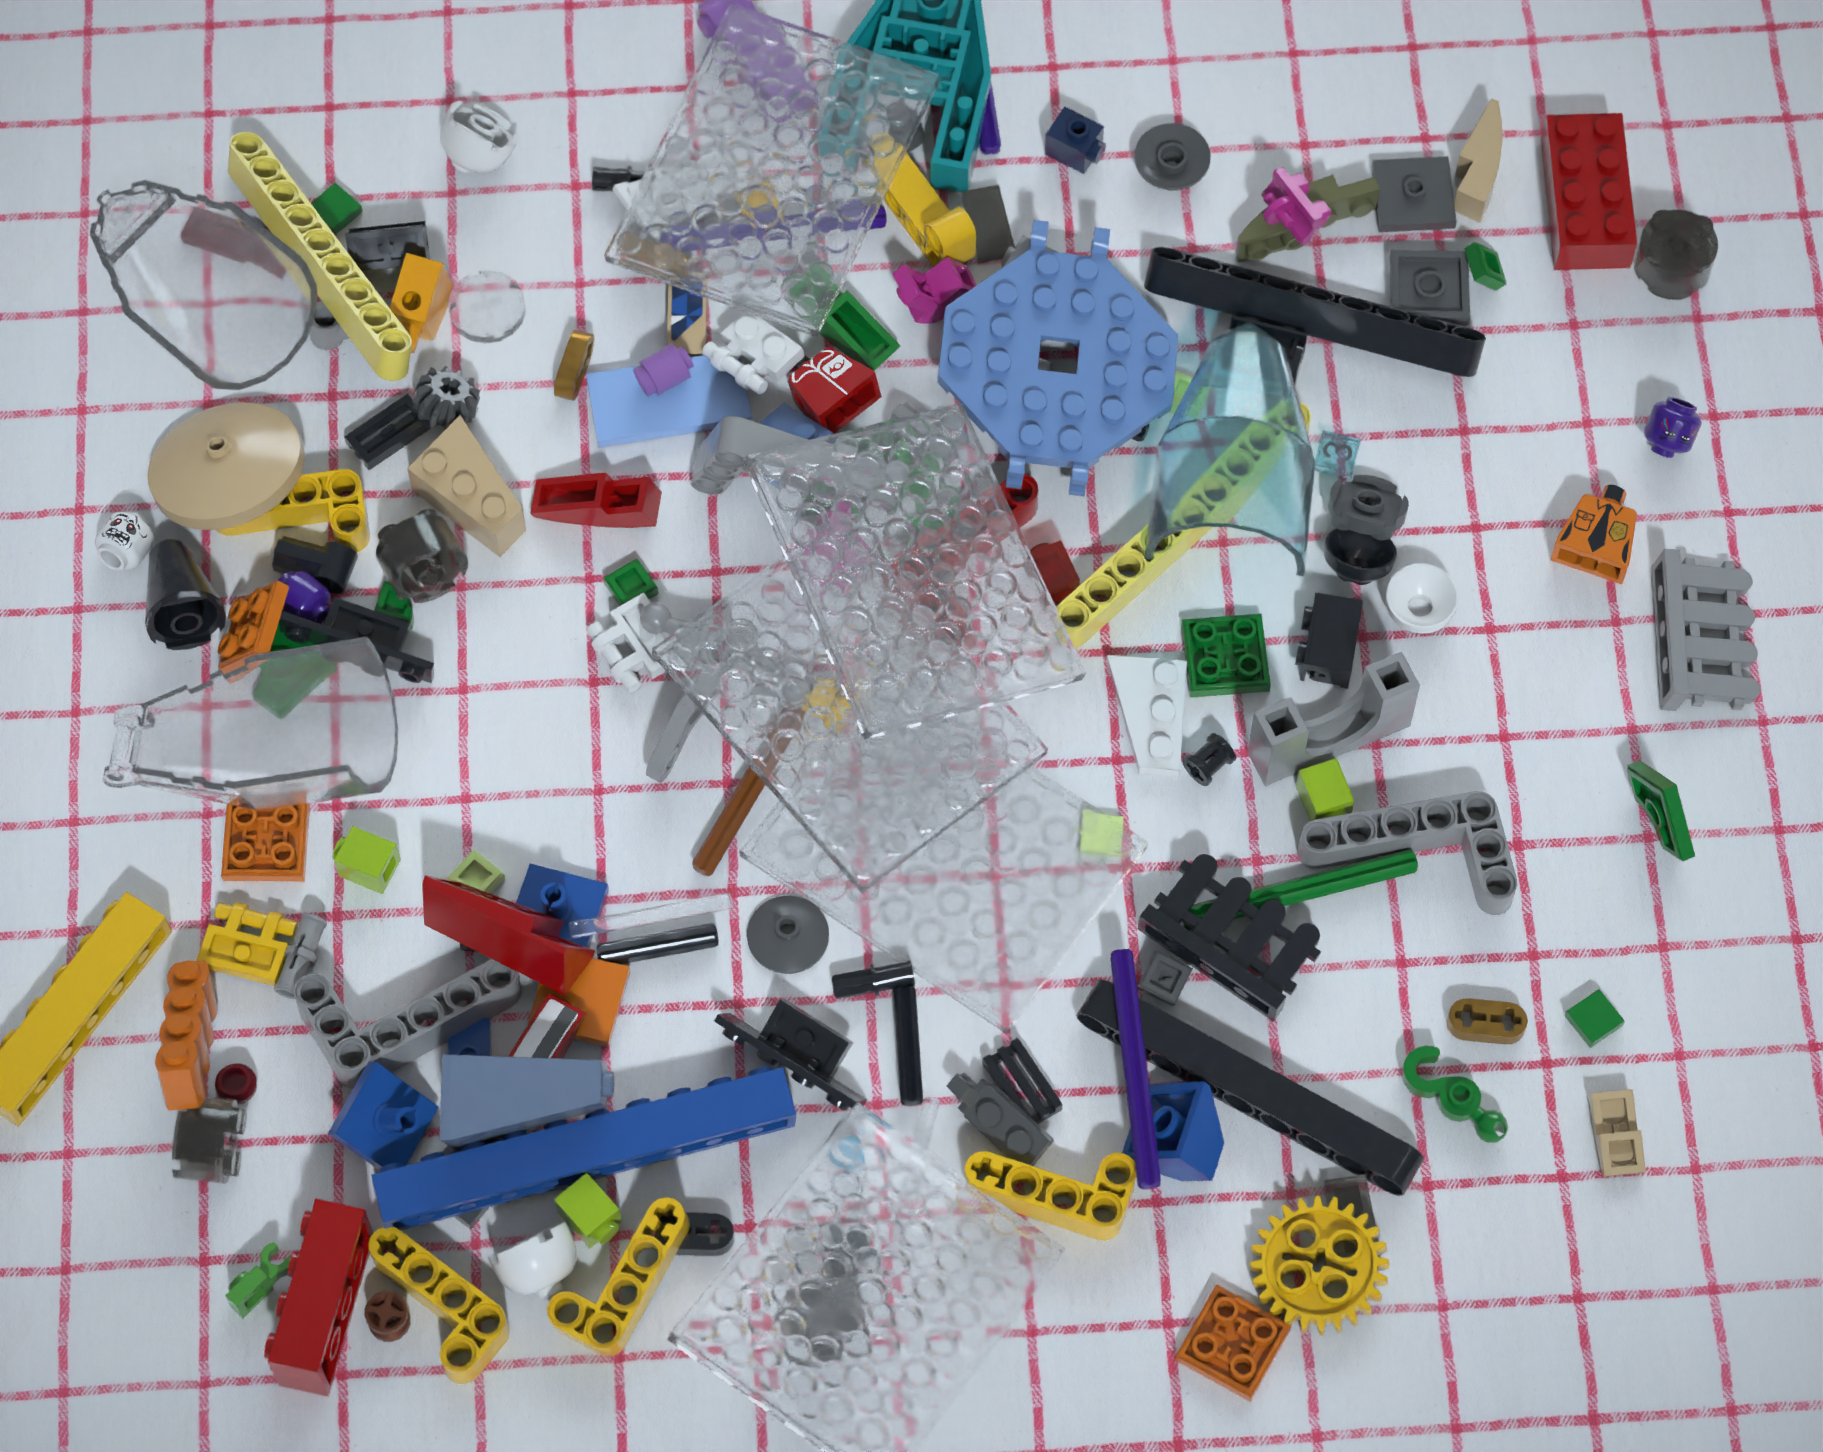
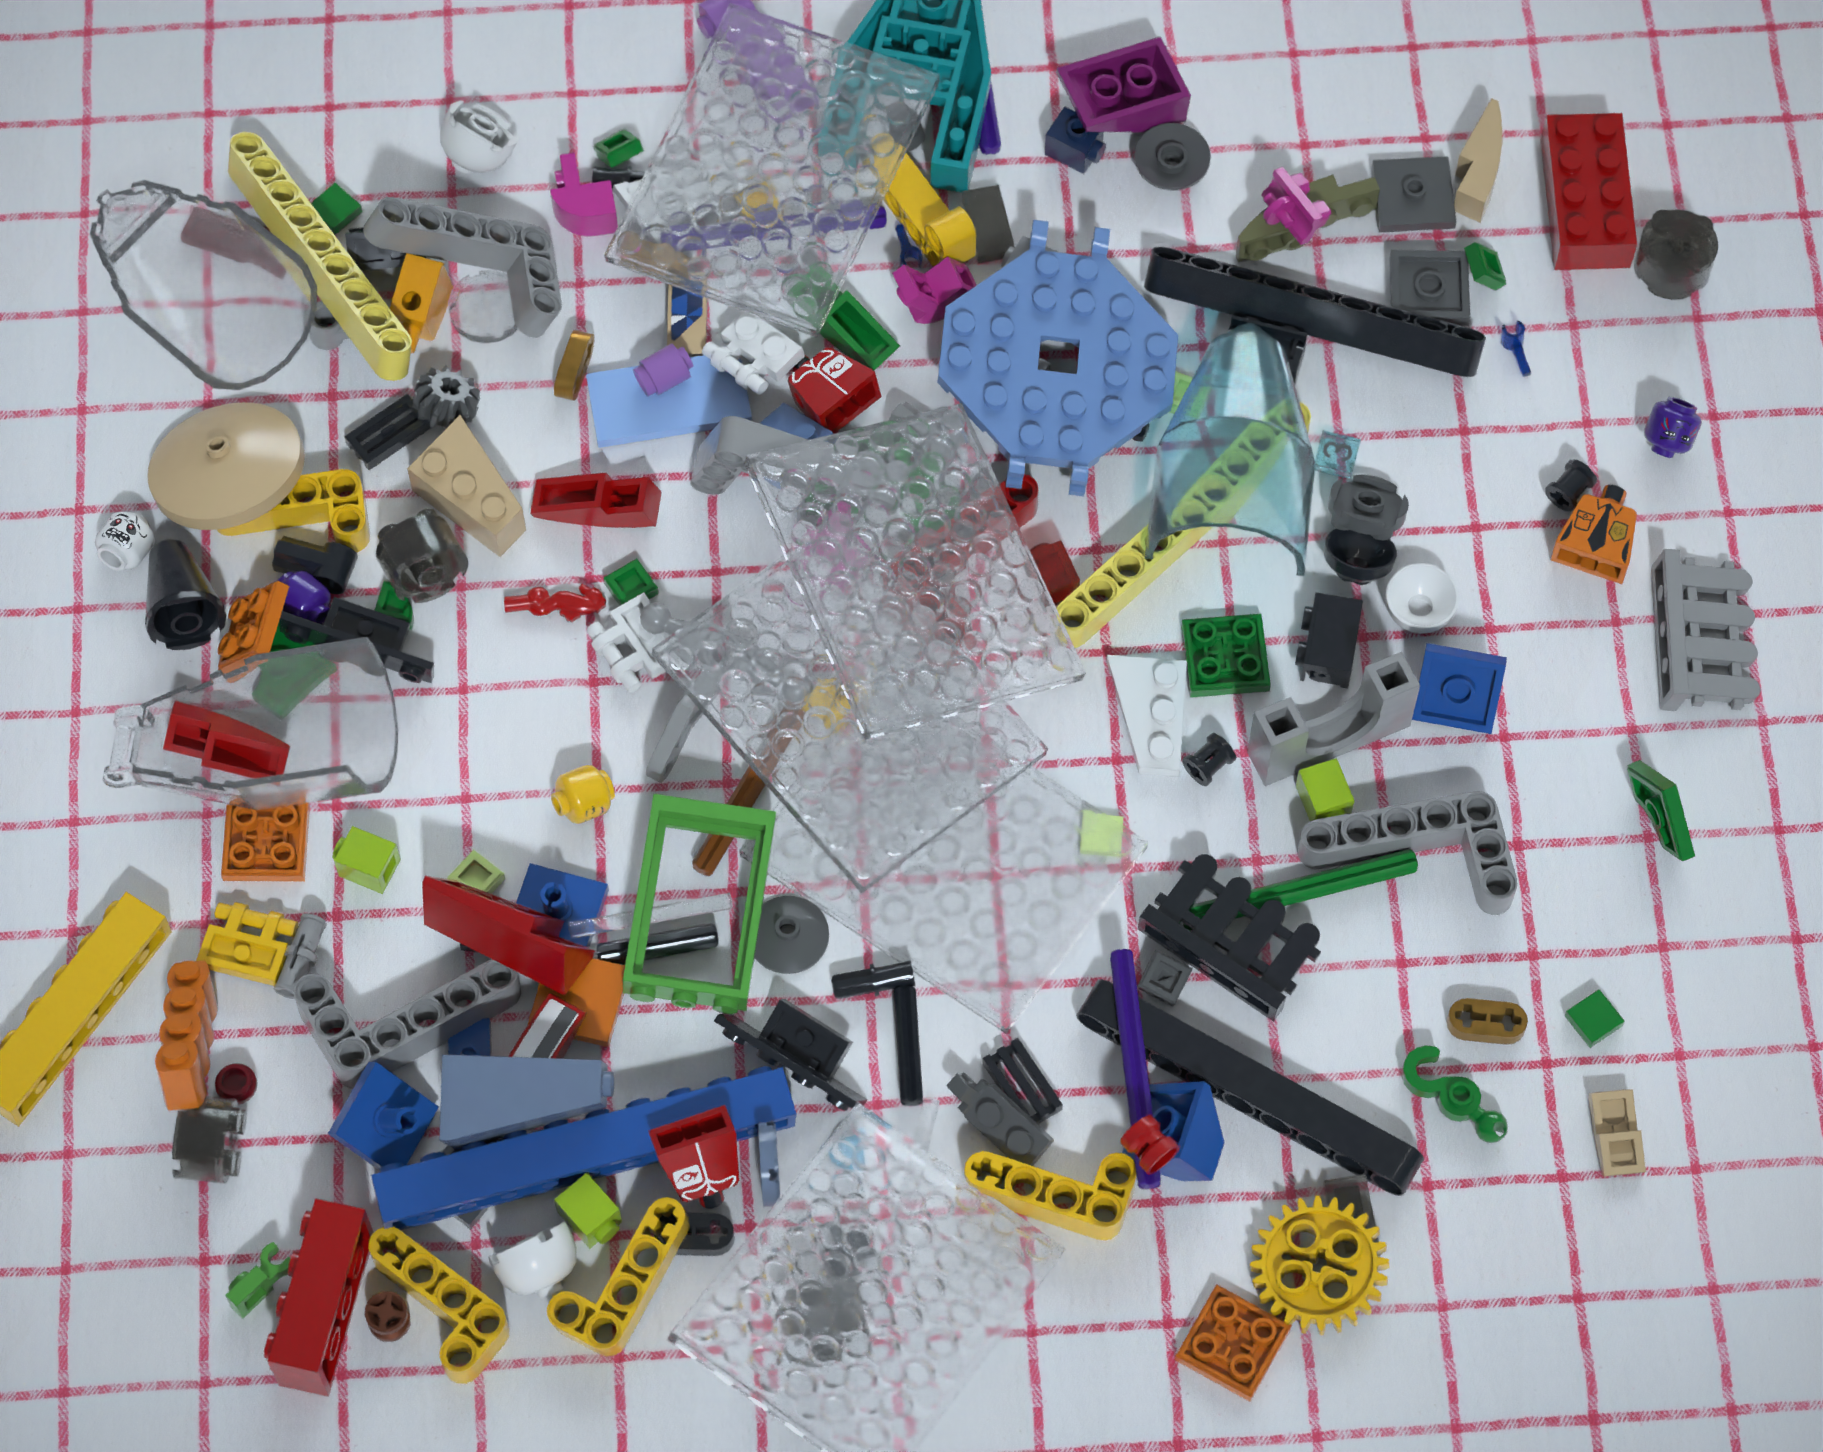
(224, 742): none -> red slope
(477, 241): none -> light grey beam
(570, 604): none -> red animal
(583, 794): none -> yellow head
(585, 207): none -> dark pink brick
(618, 148): none -> green tile
(699, 1155): none -> red torso
(710, 819): none -> bright green door
(769, 1163): none -> sand blue tile
(907, 249): none -> clear blue hand
(1127, 89): none -> magenta slope
(1149, 1144): none -> red wheel
(1459, 688): none -> blue tile
(1515, 343): none -> clear blue hand
(1571, 485): none -> black bush

